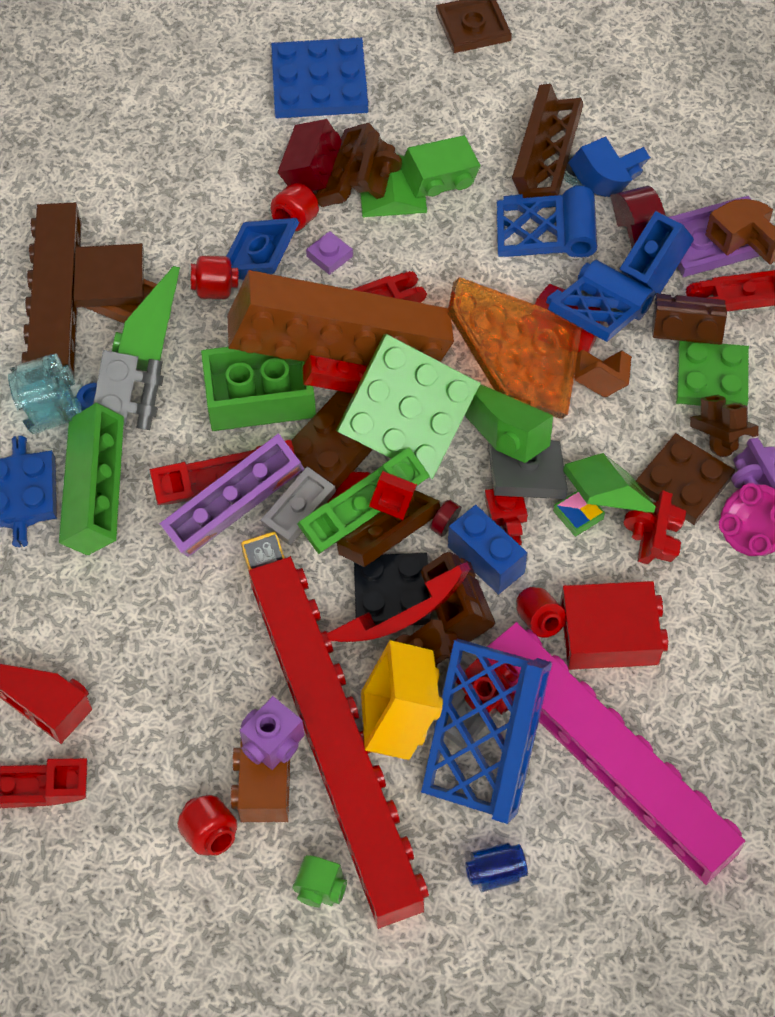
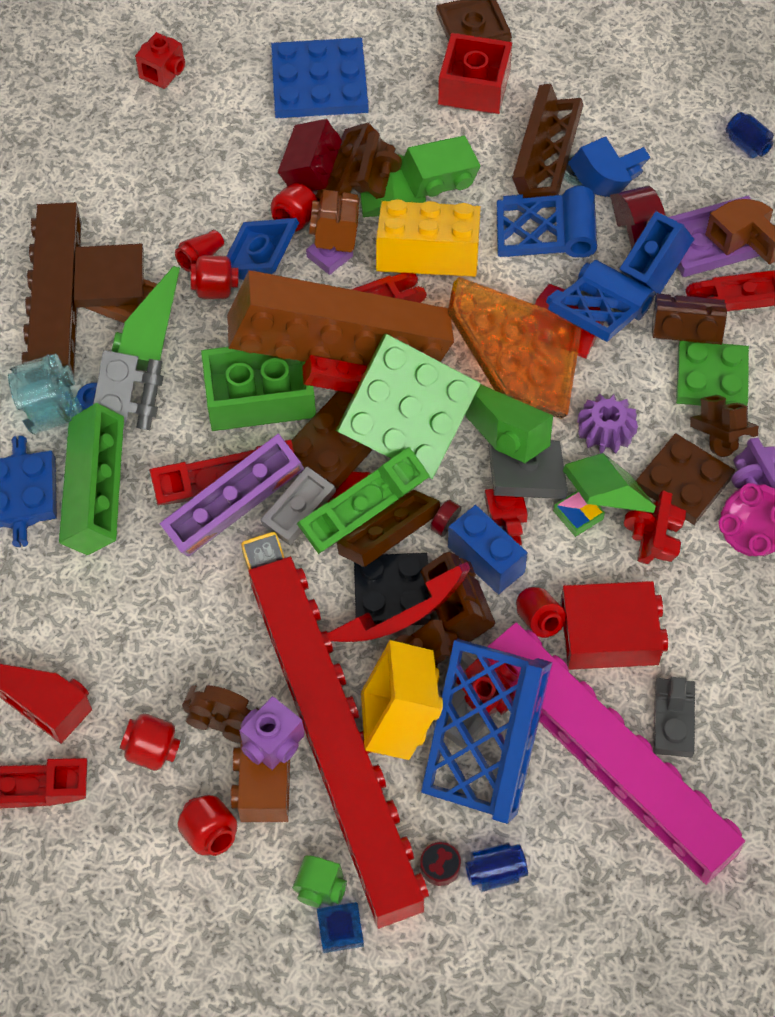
(149, 742): none -> red head
(160, 60): none -> red brick
(201, 245): none -> red cone
(216, 706): none -> reddish brown plate
(335, 220): none -> dark orange brick
(340, 927): none -> clear blue plate
(392, 495): red plate -> none
(428, 238): none -> yellow brick
(440, 863): none -> tile
(475, 73): none -> red brick
(603, 376): dark orange panel -> none
(607, 423): none -> medium lavender gear
(674, 717): none -> dark grey hinge
(750, 135): none -> clear blue brick

